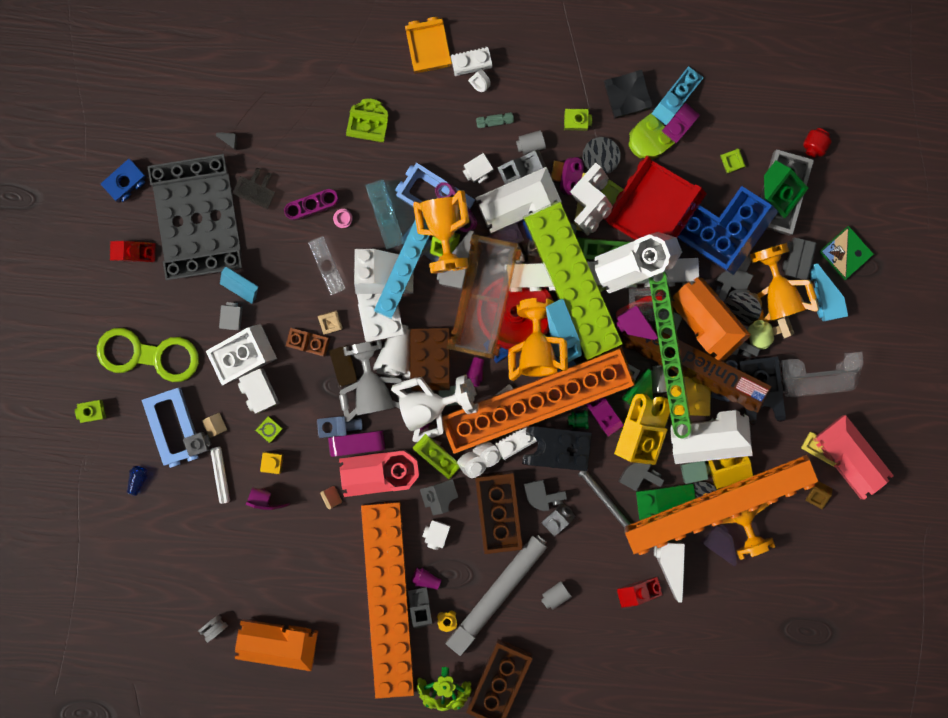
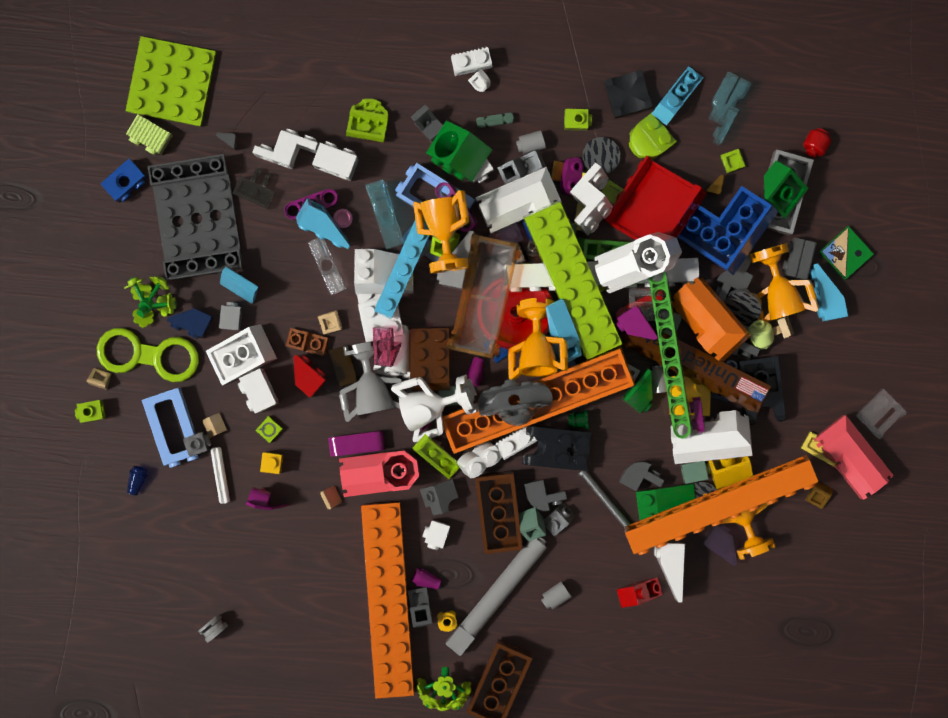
(99, 378): none -> tan slope
(132, 251): red slope -> none
(148, 134): none -> yellowish green brick
(165, 303): none -> lime plant
(170, 81): none -> lime plate
(193, 321): none -> dark blue slope
(275, 645): orange brick -> none
(286, 148): none -> white bracket
(306, 377): none -> red slope
(318, 220): none -> medium azure slope
(335, 161): none -> white brick
(339, 426): sand blue bracket -> none
(384, 346): none -> clear pink slope
(427, 123): none -> dark grey brick
(428, 45): light orange panel -> none
(458, 151): none -> green brick
(531, 394): none -> dark grey piece
(532, 524): none -> sand green brick
(605, 416): magenta brick -> none
(644, 430): yellow brick -> none
(680, 123): magenta brick -> none
(698, 421): none -> magenta plate
(716, 187): none -> pearl gold slope
(725, 113): none -> clear light blue plate
(799, 383): clear windscreen -> none
(876, 409): none -> clear plate

